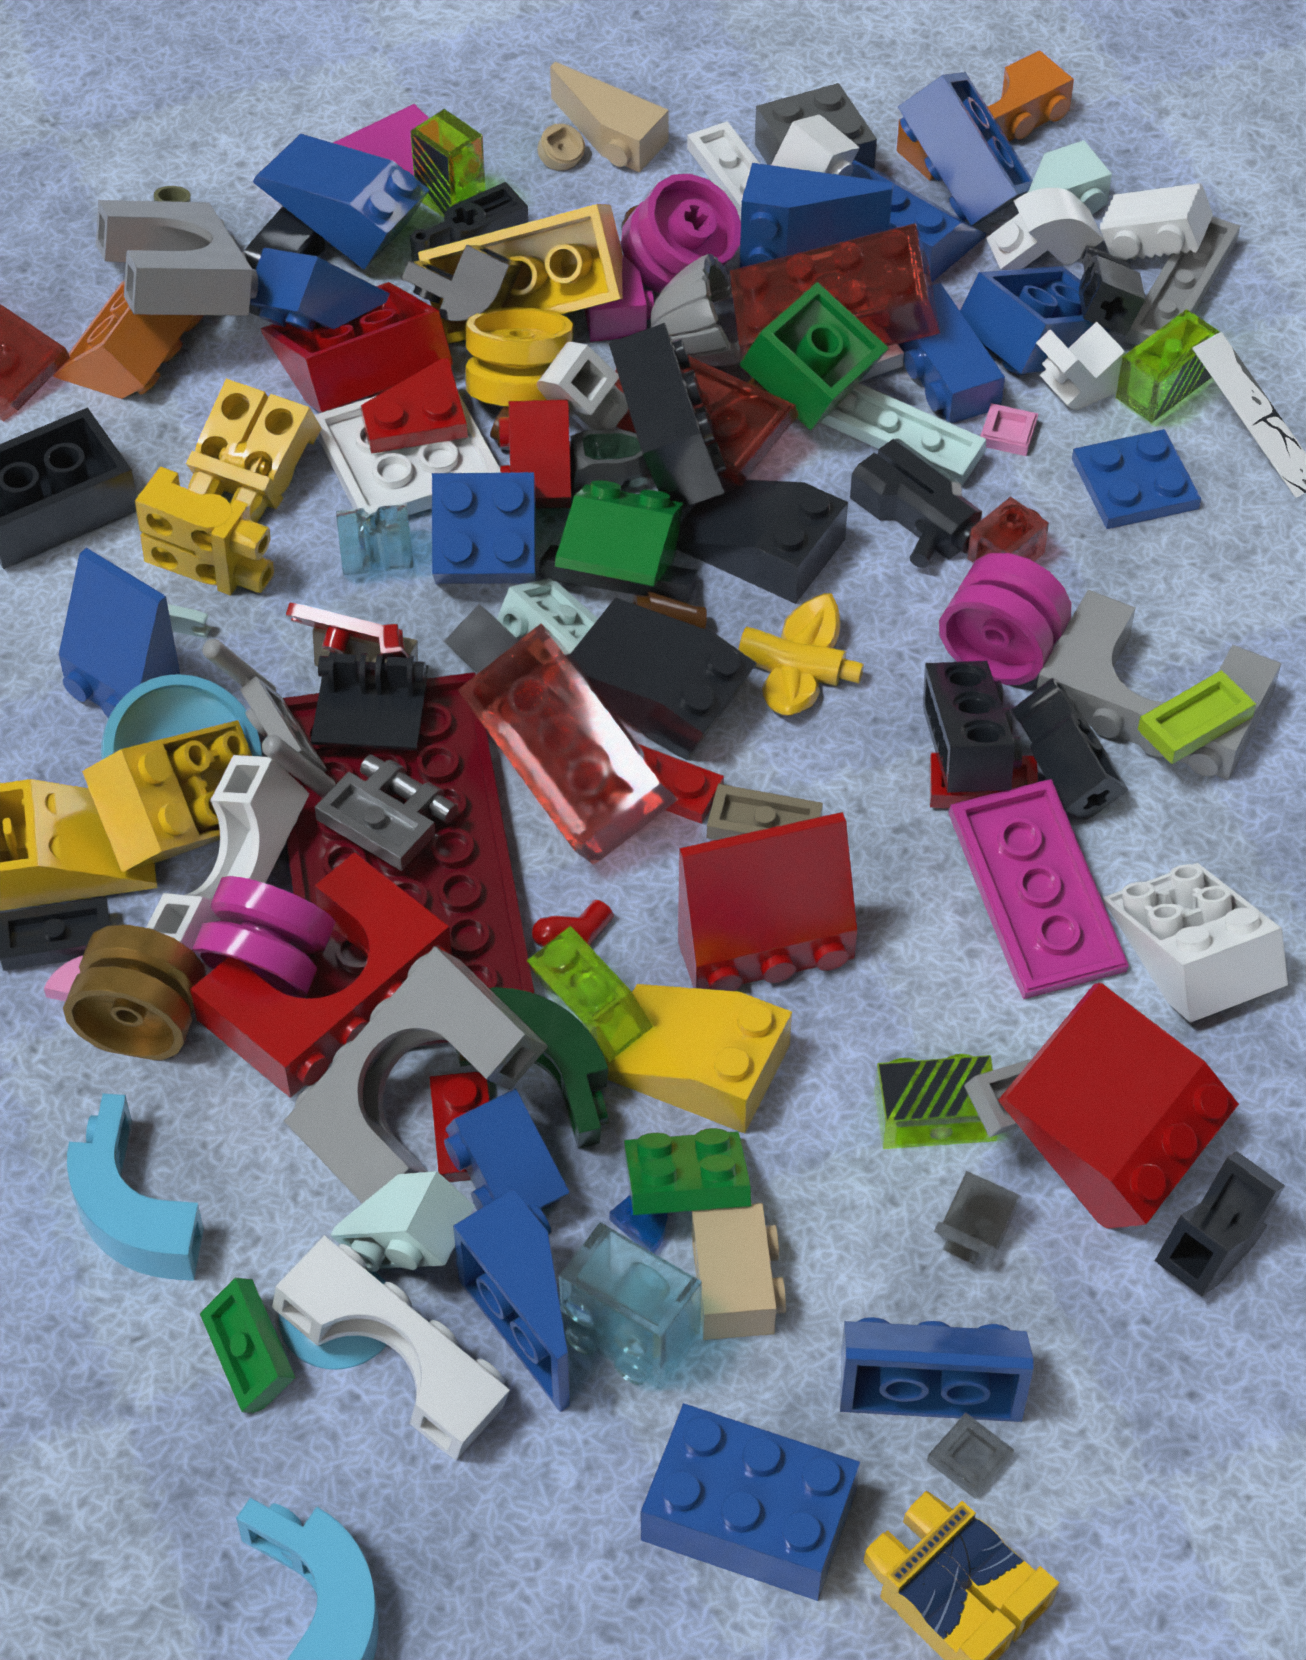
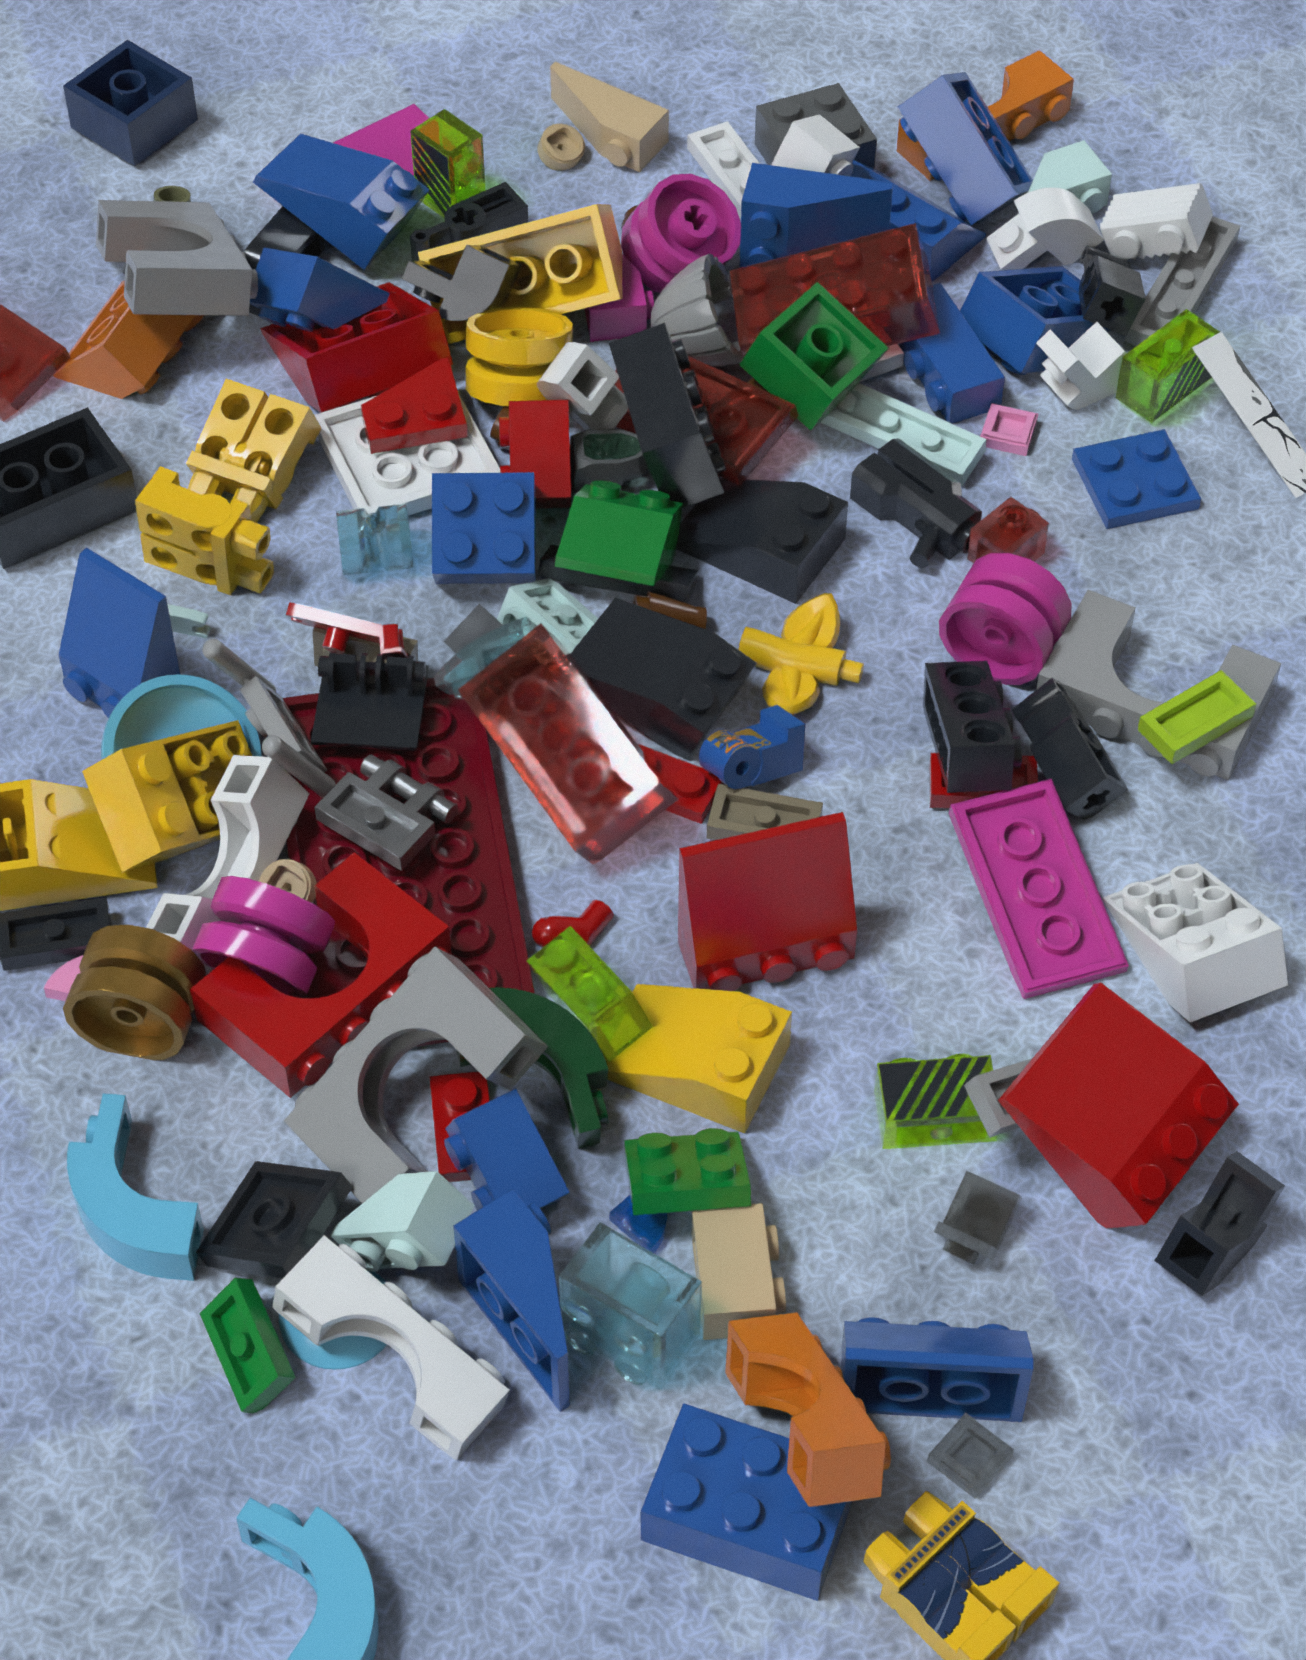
(130, 102): none -> dark blue brick
(273, 1219): none -> black plate
(291, 877): none -> tan tile
(479, 655): none -> clear light blue slope
(756, 752): none -> blue leg
(832, 1441): none -> orange arch

